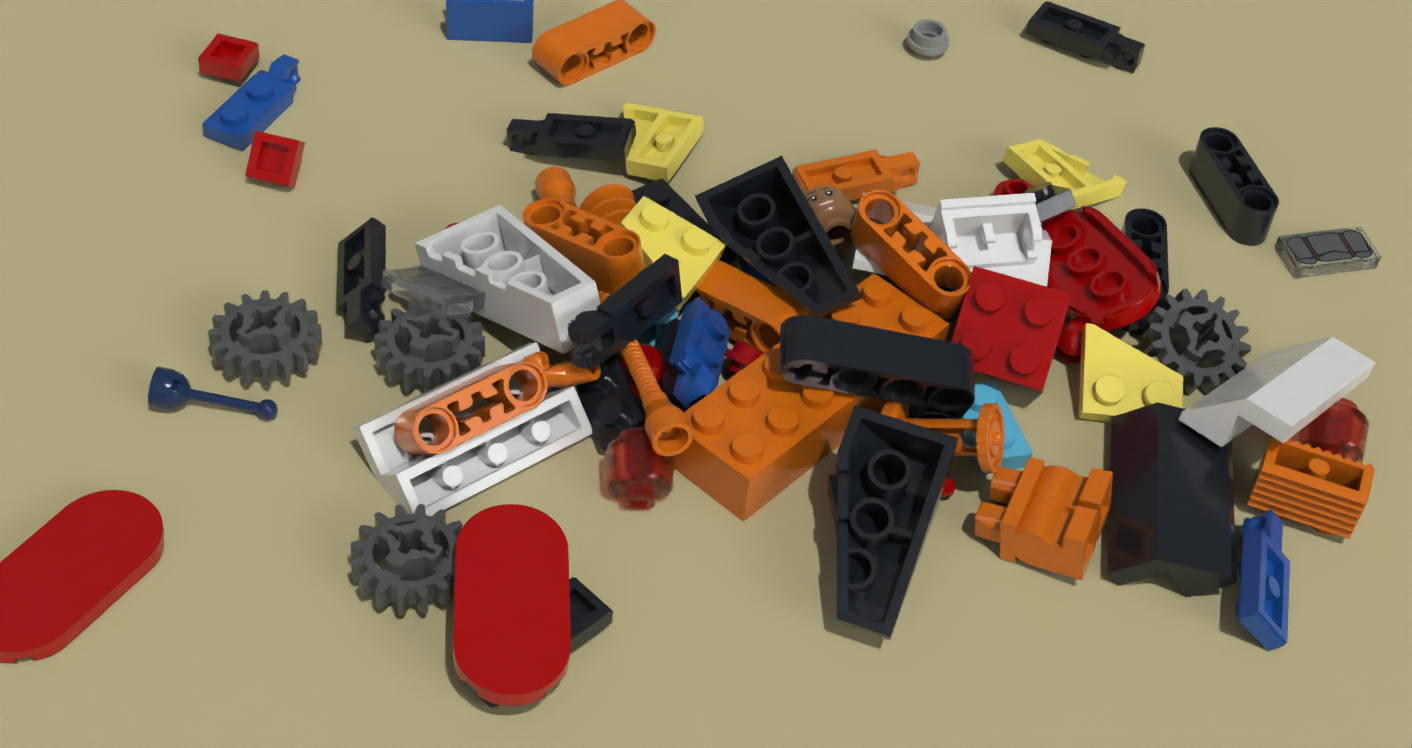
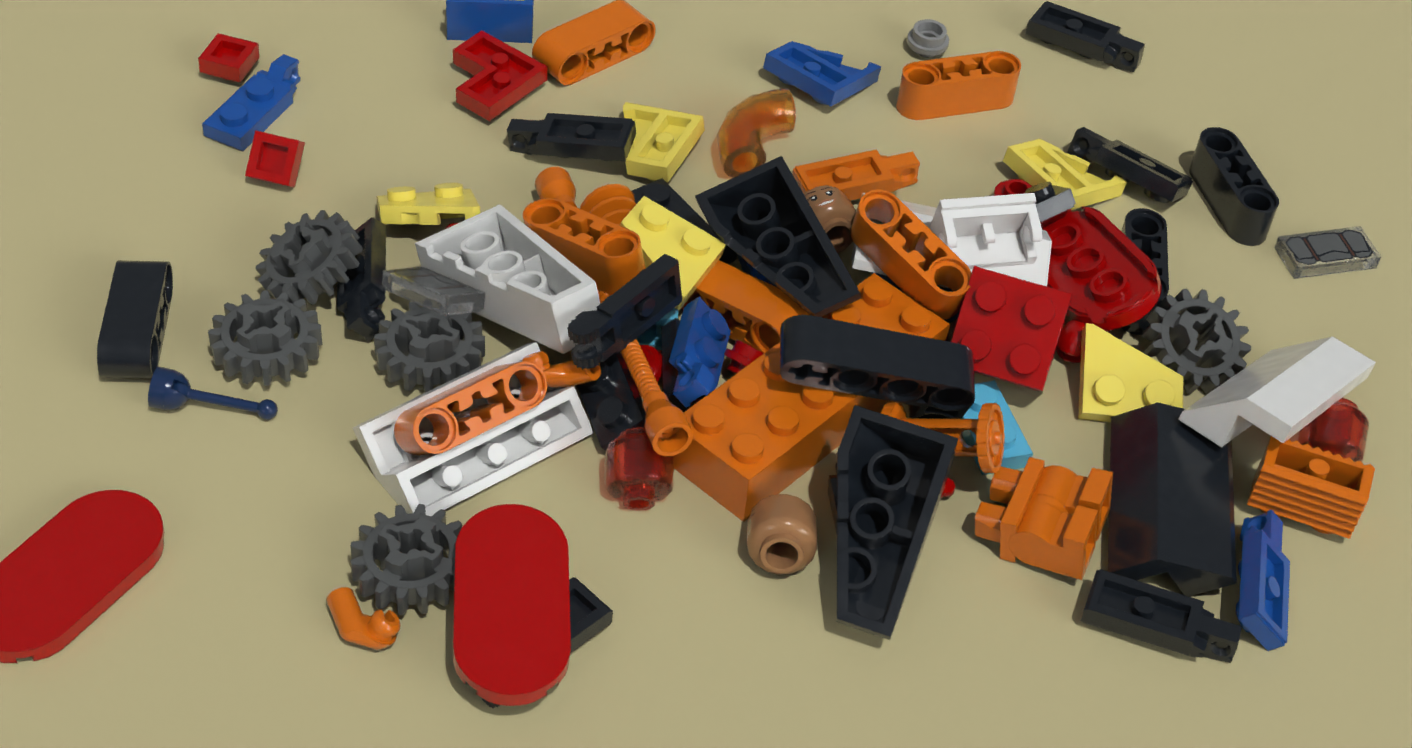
(135, 319): none -> black beam
(309, 257): none -> dark grey gear
(358, 628): none -> orange arm
(406, 206): none -> light yellow wing
(499, 73): none -> red plate
(749, 124): none -> clear orange cylinder
(782, 534): none -> medium nougat head
(819, 72): none -> blue wing
(958, 85): none -> orange beam
(1120, 159): none -> black hinge
(1159, 617): none -> black hinge

